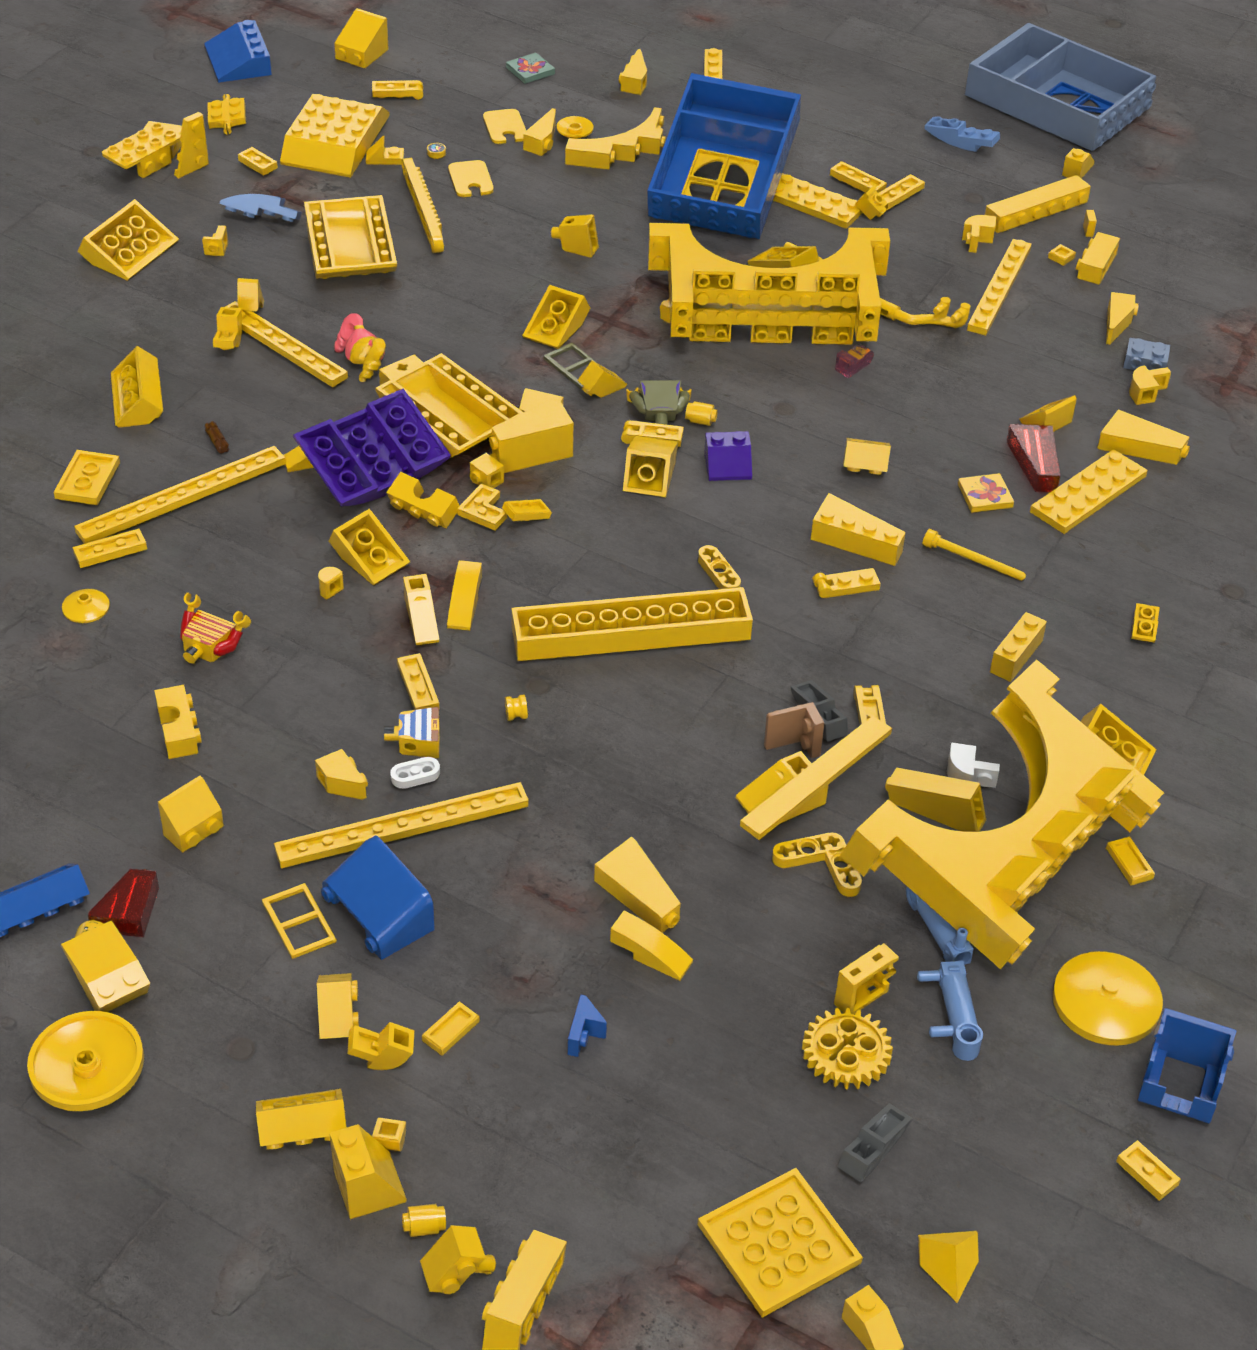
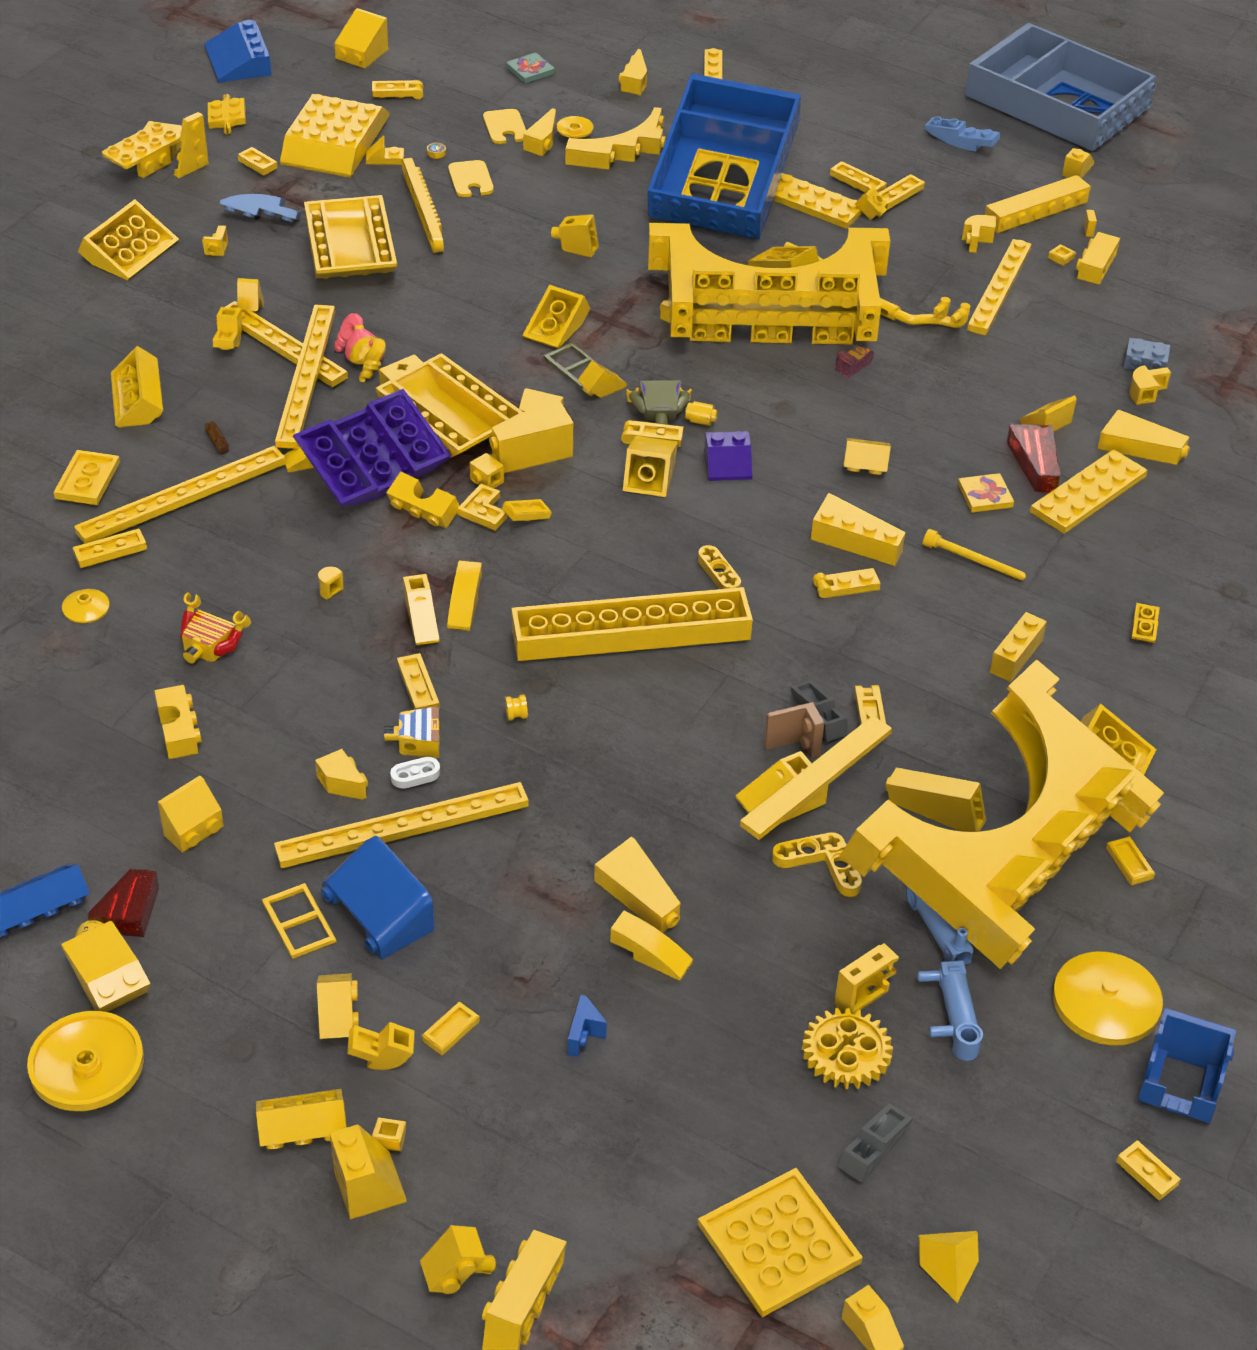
(305, 376): none -> yellow plate
(368, 547): yellow slope -> none
(424, 1220): yellow brick -> none
(963, 766): white brick -> none
(1119, 314): yellow slope -> none

